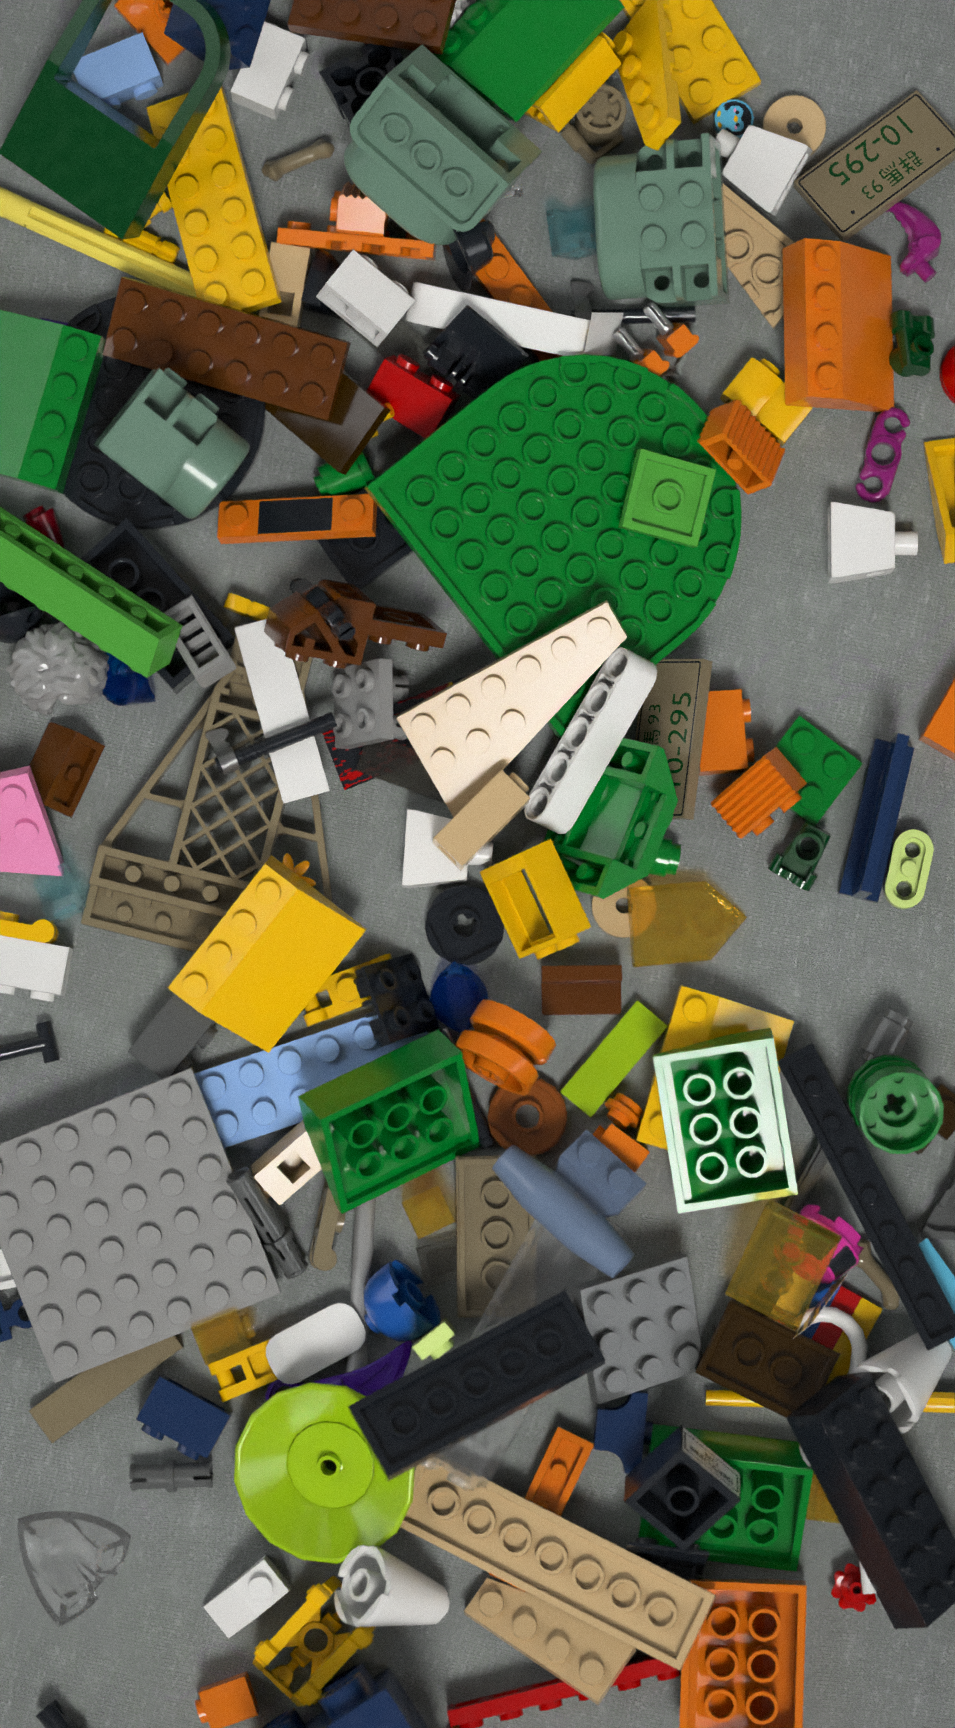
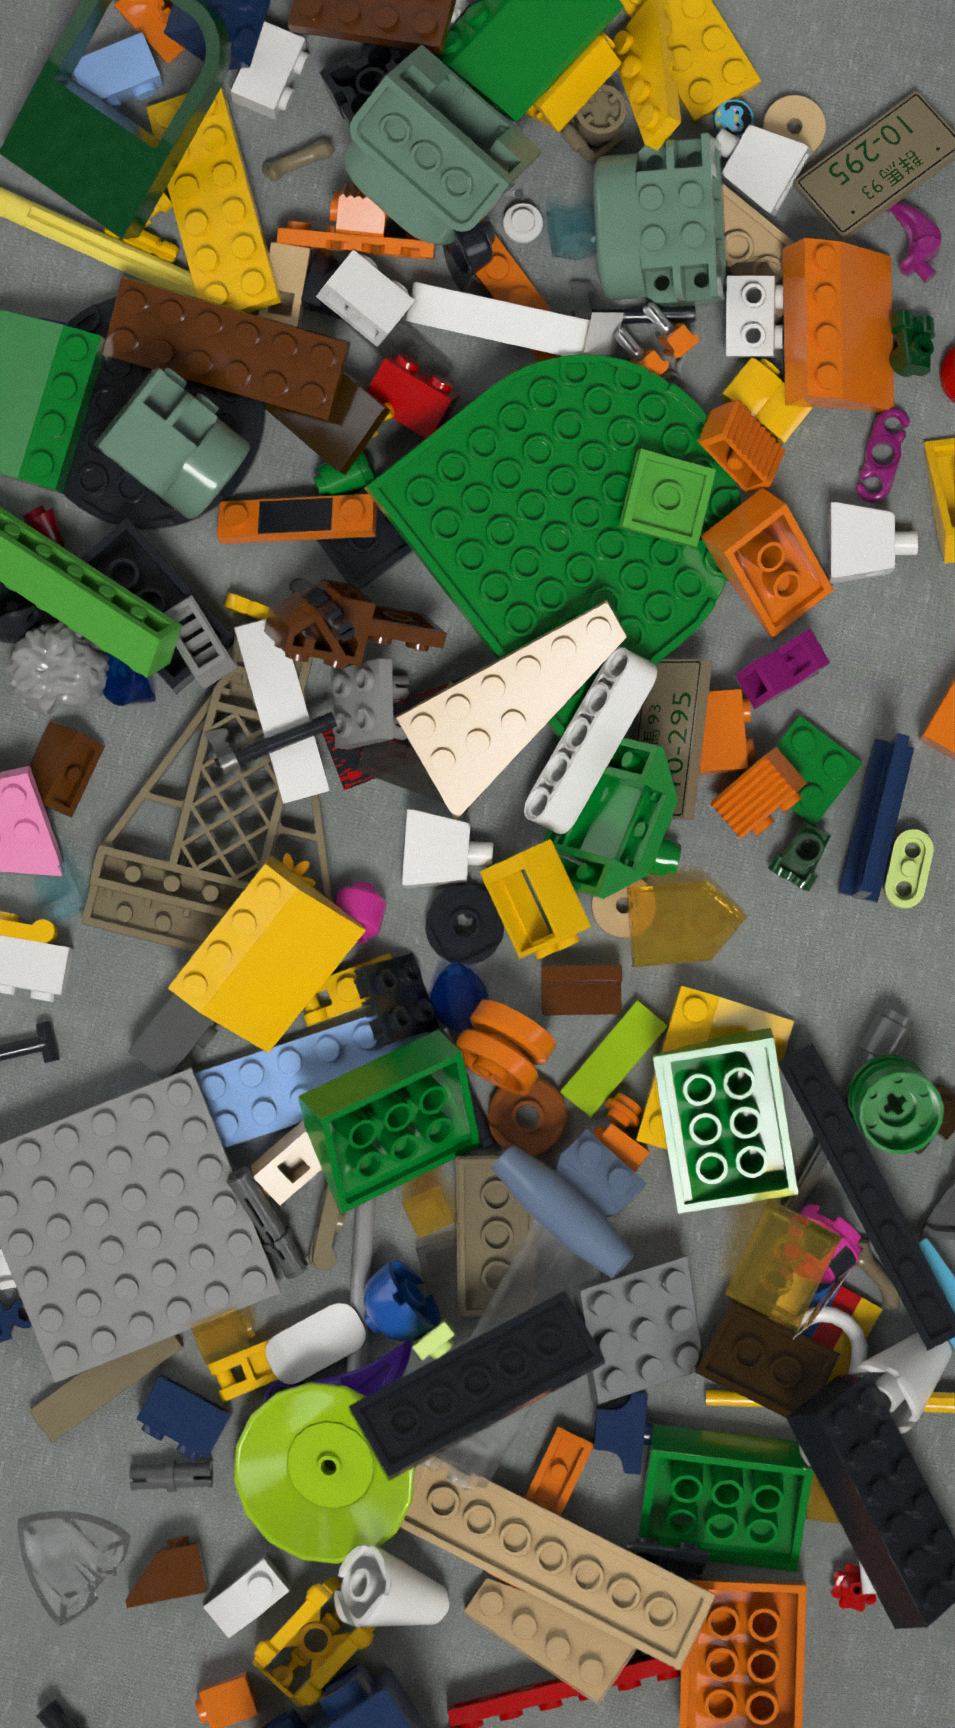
(172, 1574): none -> reddish brown slope
(364, 906): none -> dark pink head
(473, 353): black hinge -> none
(482, 818): tan brick -> none
(523, 223): none -> white plate
(682, 1488): black brick -> none
(753, 317): none -> white brick
(768, 561): none -> orange slope
(782, 669): none -> magenta brick

